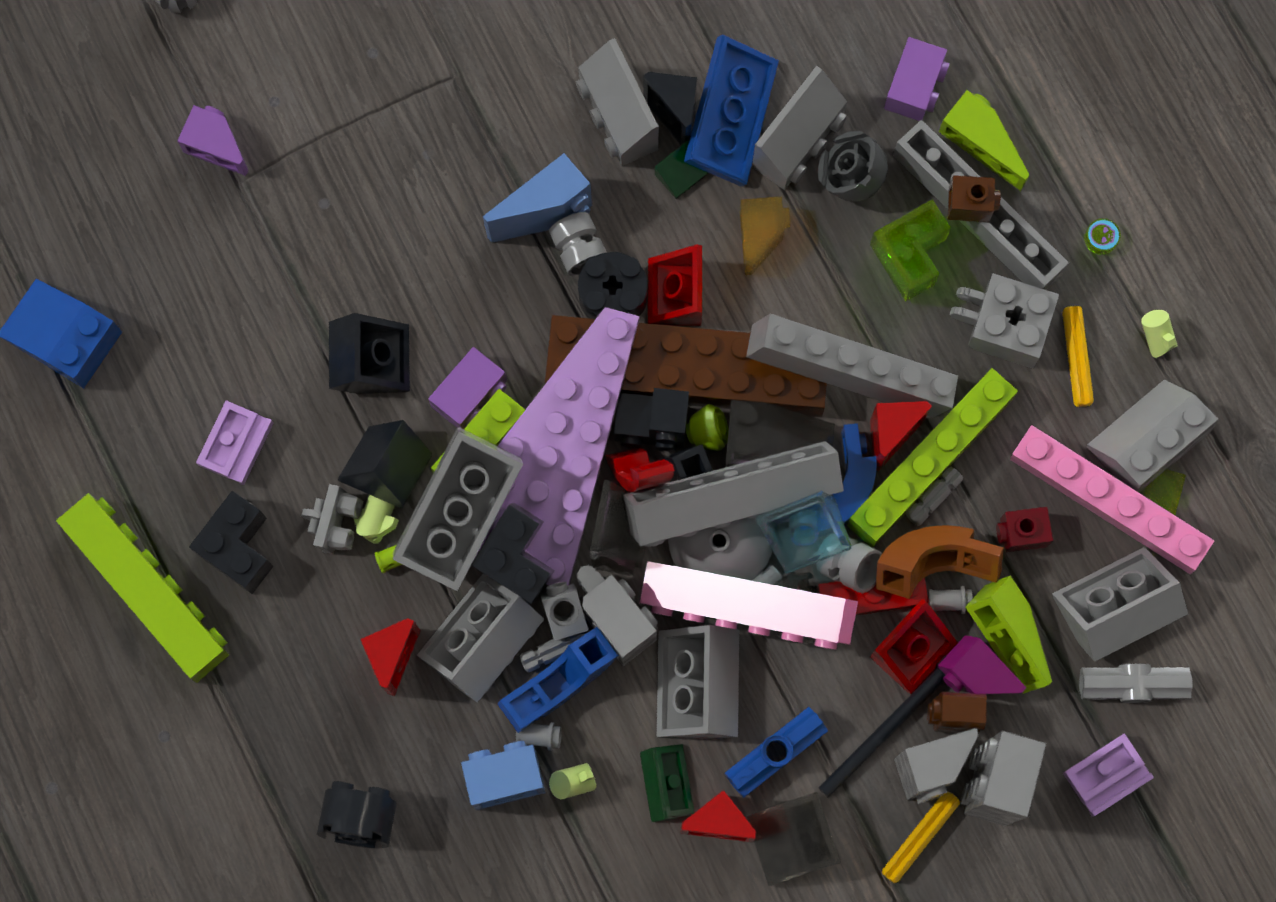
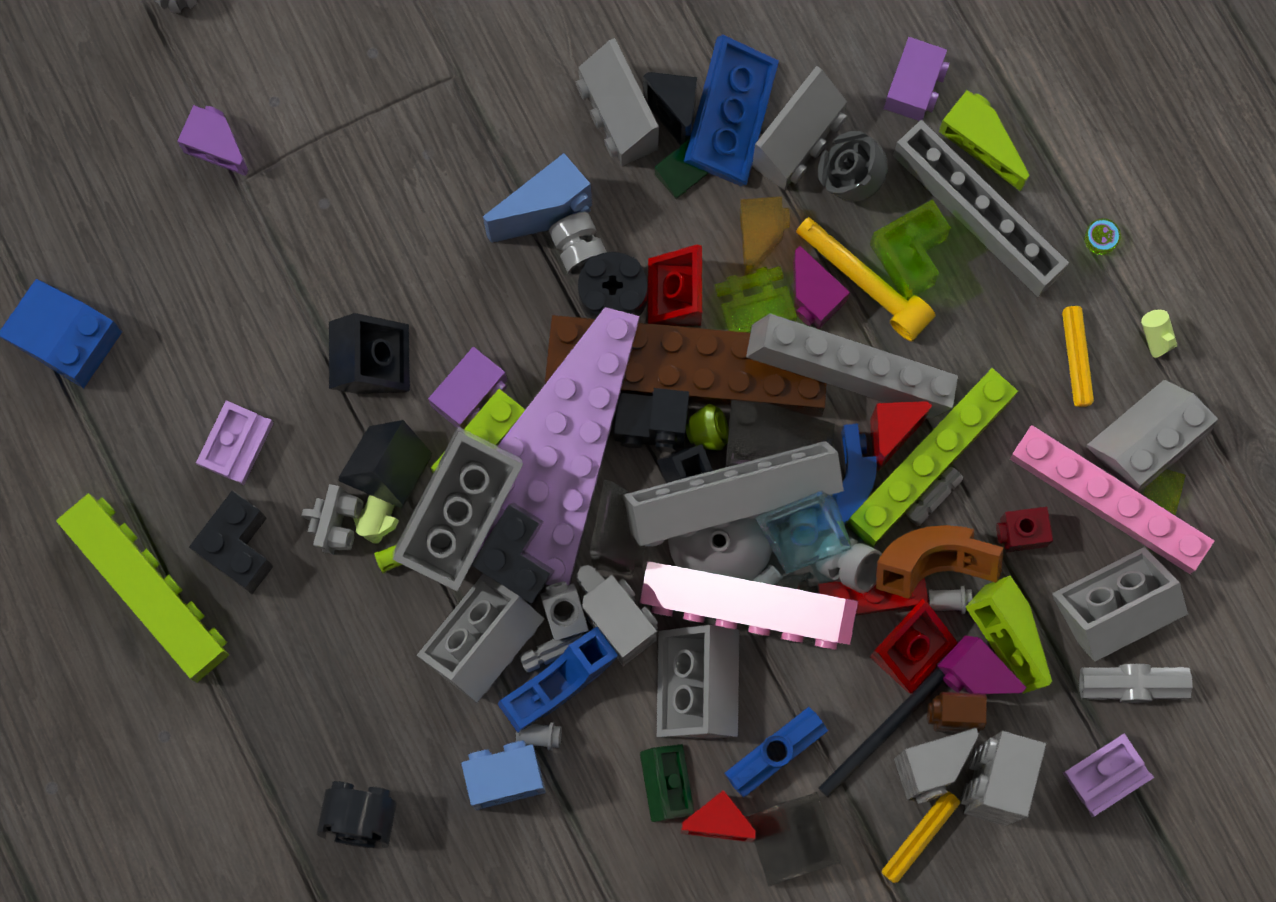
(391, 651): red slope -> none
(572, 781): yellowish green piece -> none
(636, 472): red slope -> none
(745, 311): none -> clear neon green plate
(815, 290): none -> magenta slope
(909, 315): none -> yellow piece
(972, 198): reddish brown brick -> none
(992, 330): light grey hinge -> none

